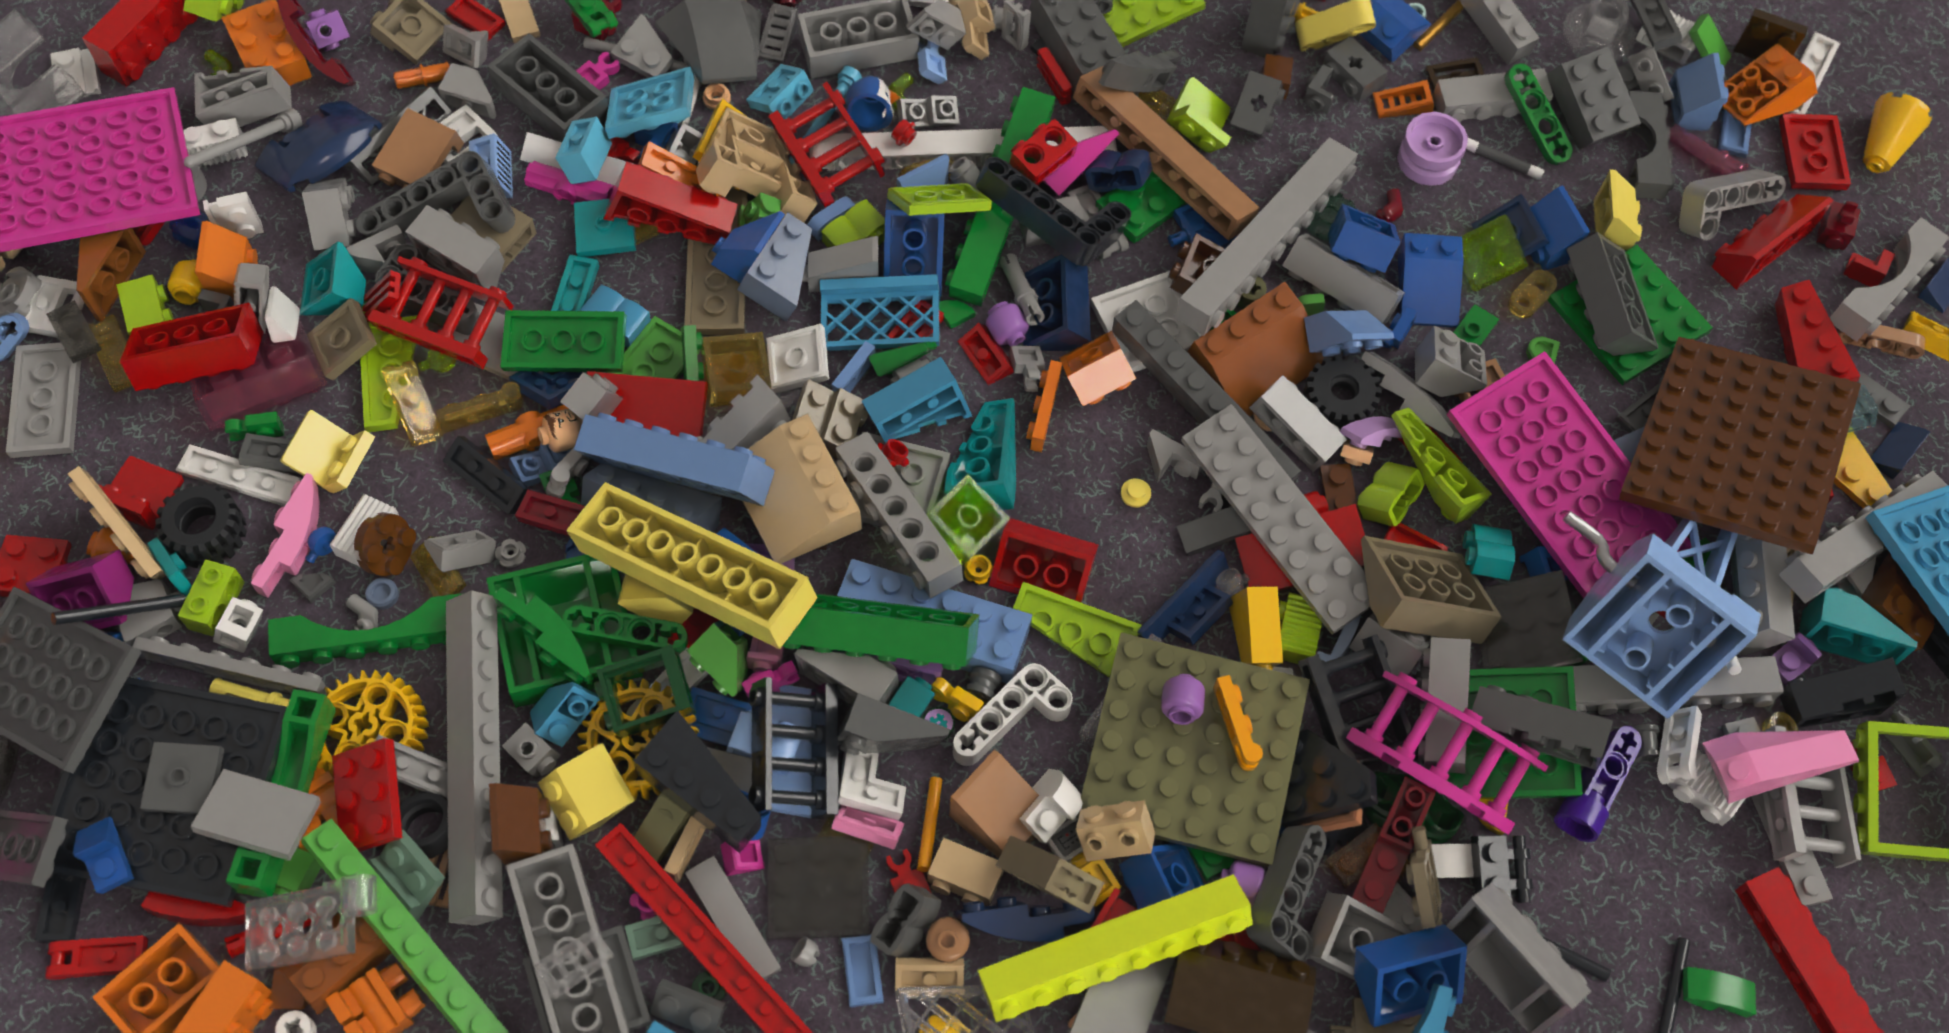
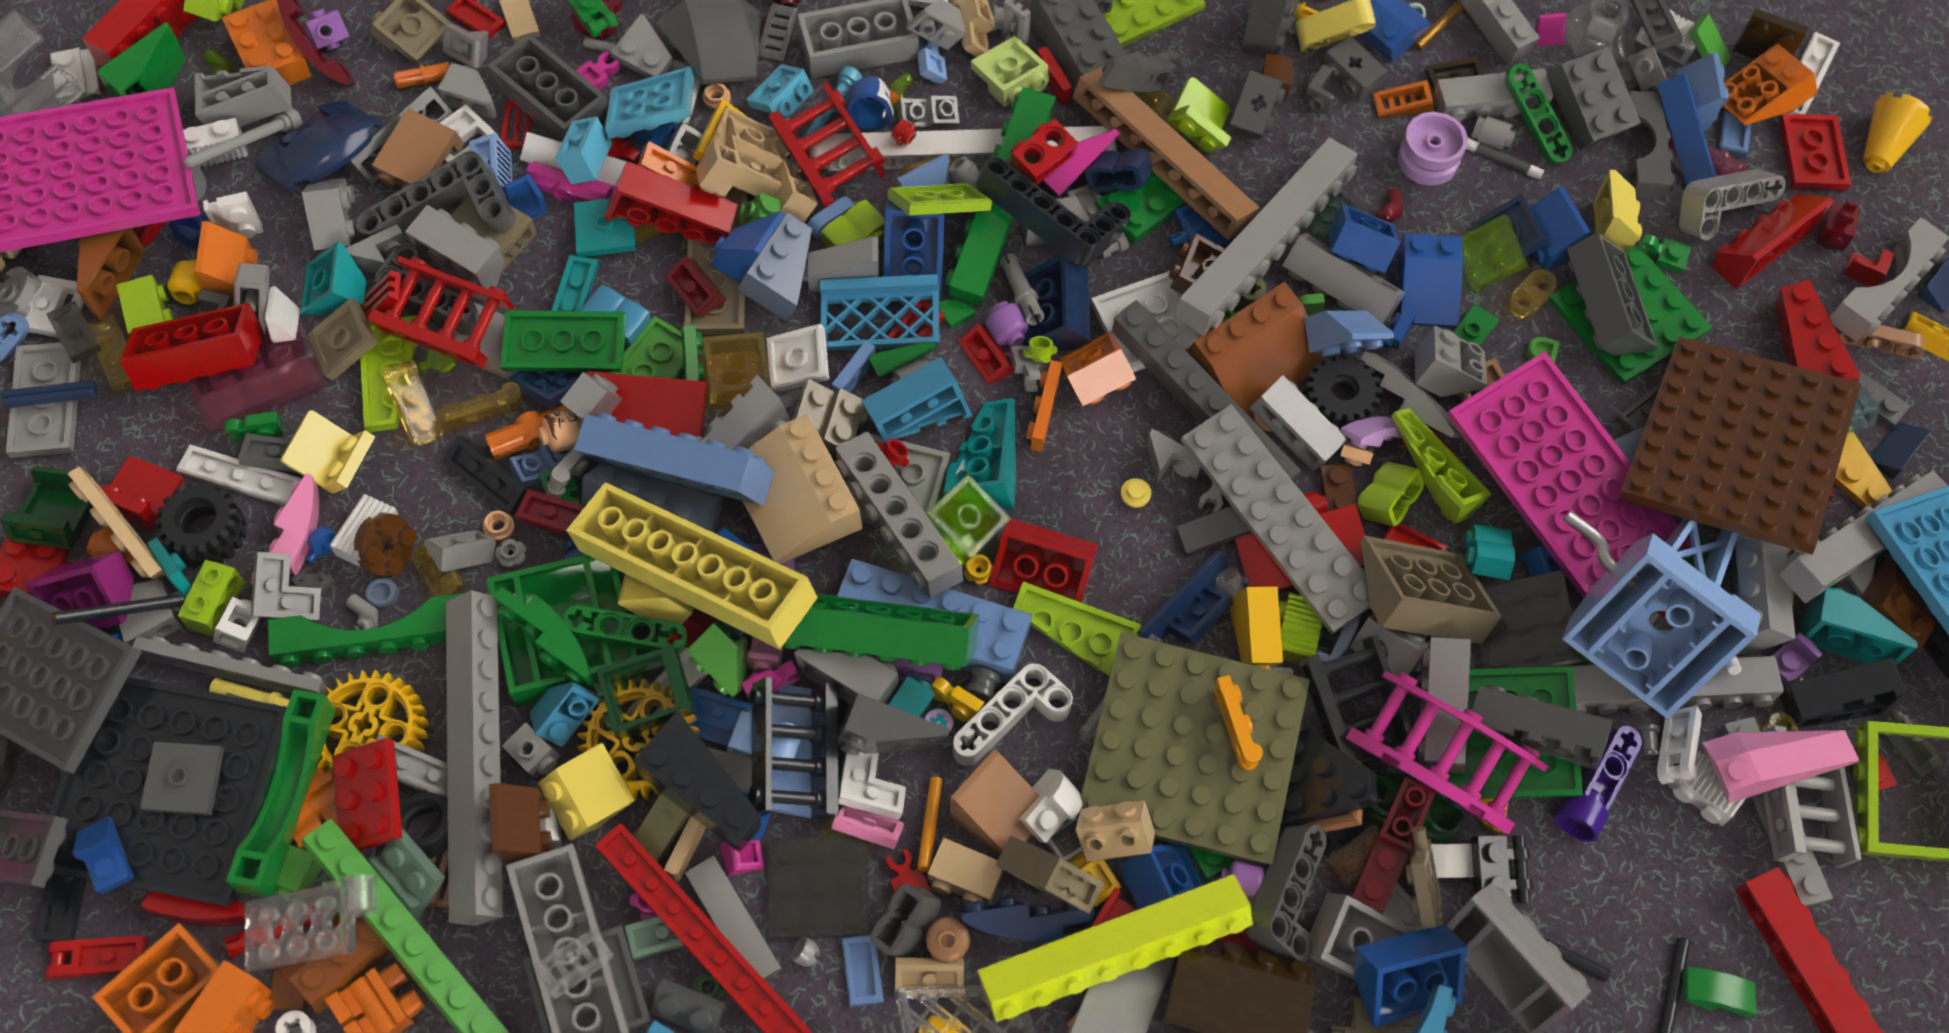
(49, 394): none -> dark blue axle
(50, 513): none -> dark green panel
(145, 65): none -> green slope
(256, 814): light grey tile -> none
(273, 595): none -> light grey plate
(498, 517): none -> light nougat plate
(514, 144): none -> red tile
(526, 196): none -> blue panel
(695, 287): none -> dark red slope
(1009, 69): none -> yellowish green plate
(1040, 349): none -> lime plate
(1183, 699): medium lavender head -> none
(1493, 133): none -> light grey brick
(1550, 29): none -> dark pink slope
(1668, 253): none -> green plate
(1686, 129): none -> blue tile

